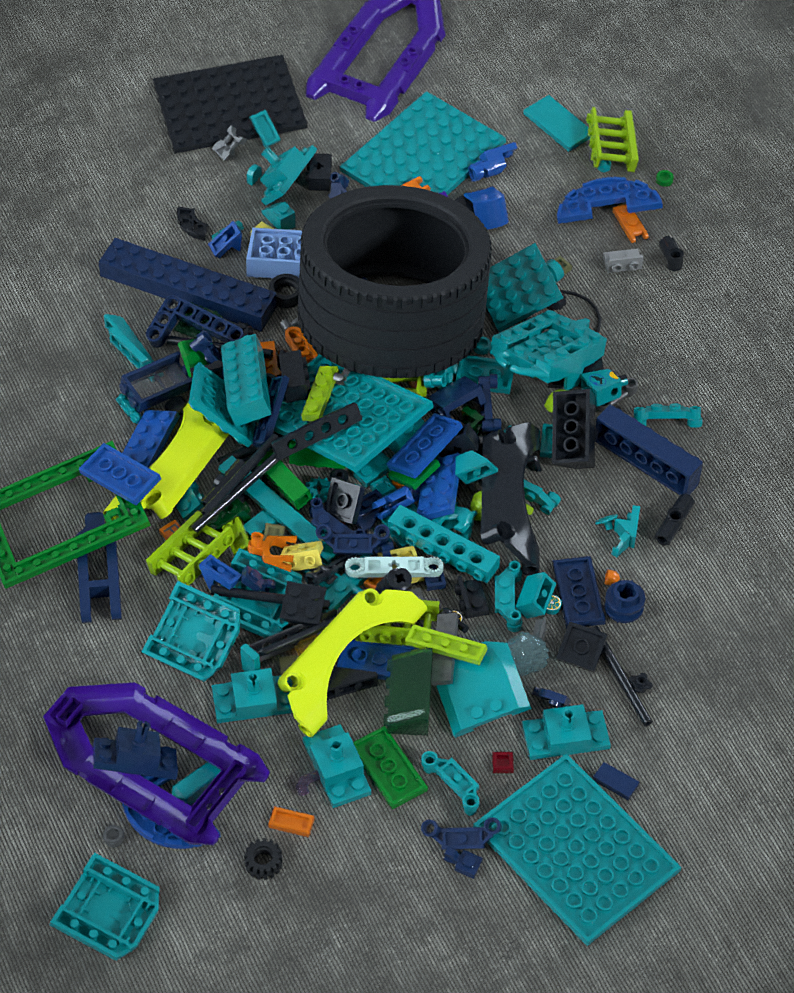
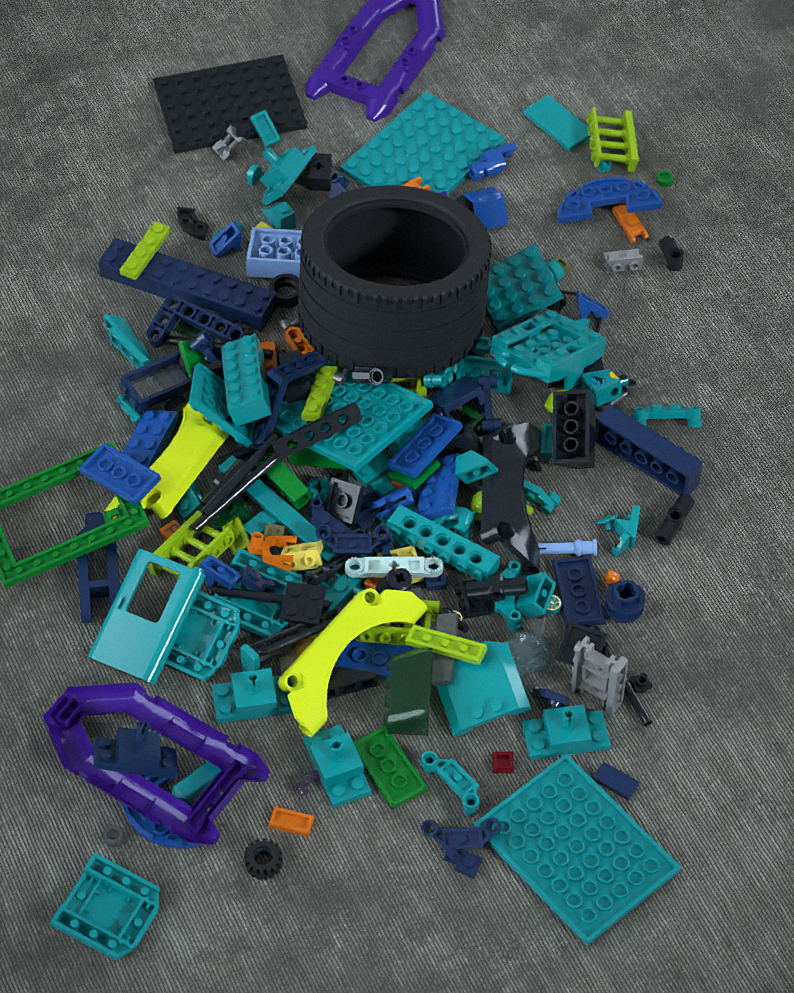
(137, 643): none -> teal piece
(145, 250): none -> lime plate
(297, 367): none -> dark blue tile
(371, 375): none -> black piece
(497, 588): none -> black piece
(578, 547): none -> light blue pin
(587, 304): none -> blue slope
(599, 675): none -> light grey fence

